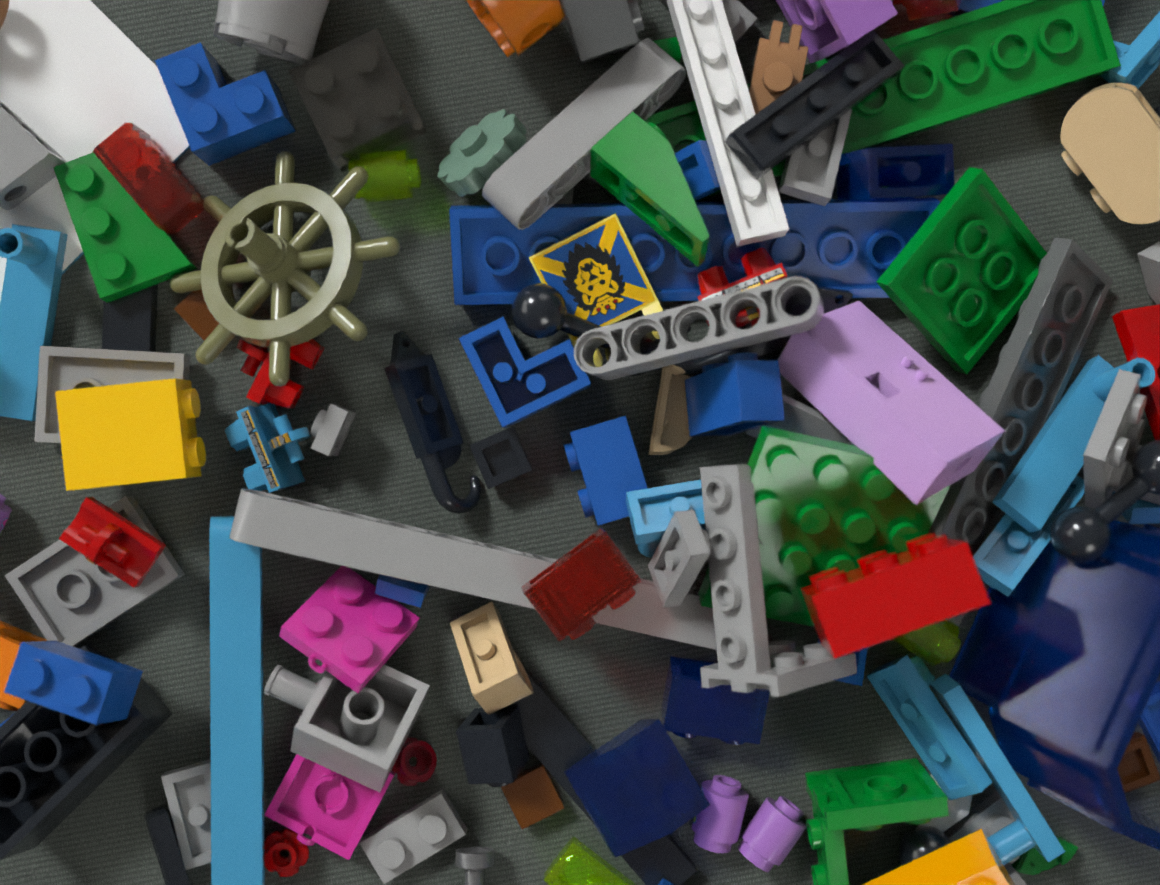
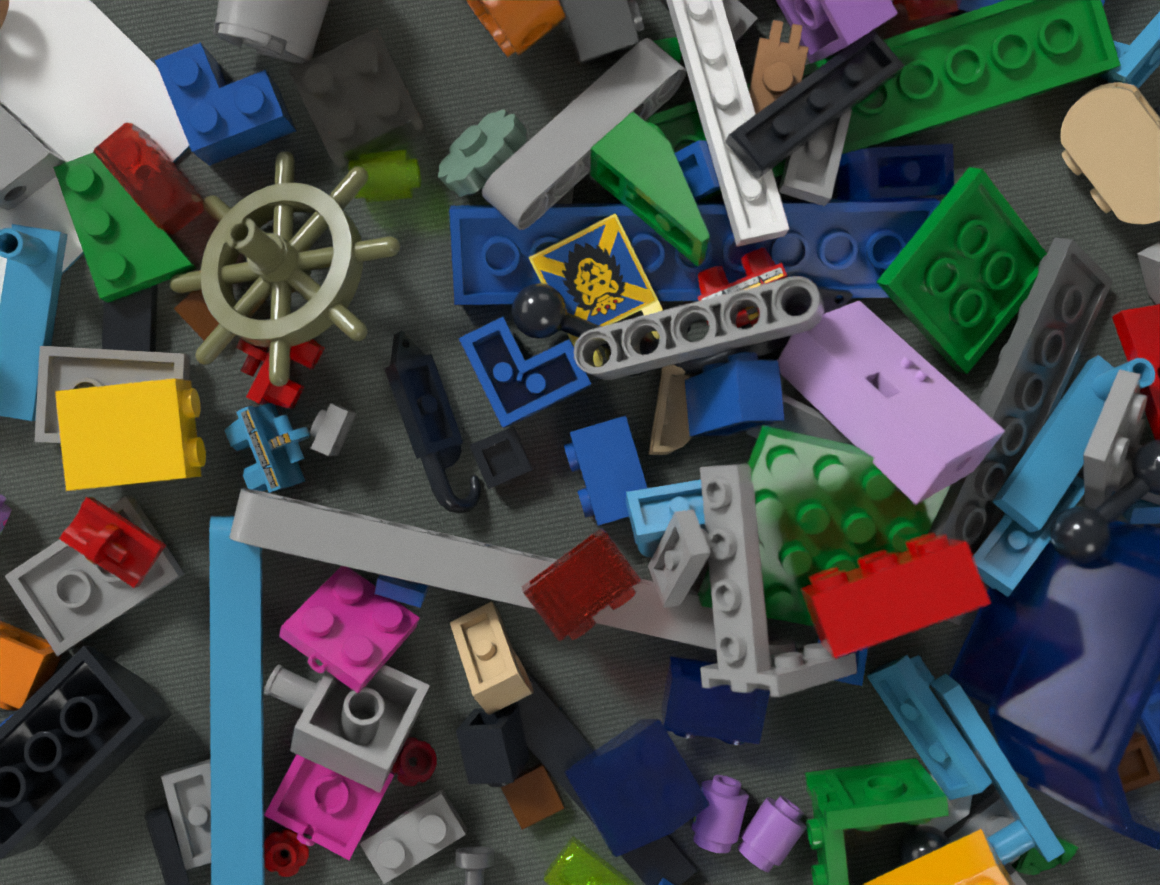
(73, 681): blue piece -> none
(933, 642): clear neon green brick -> none

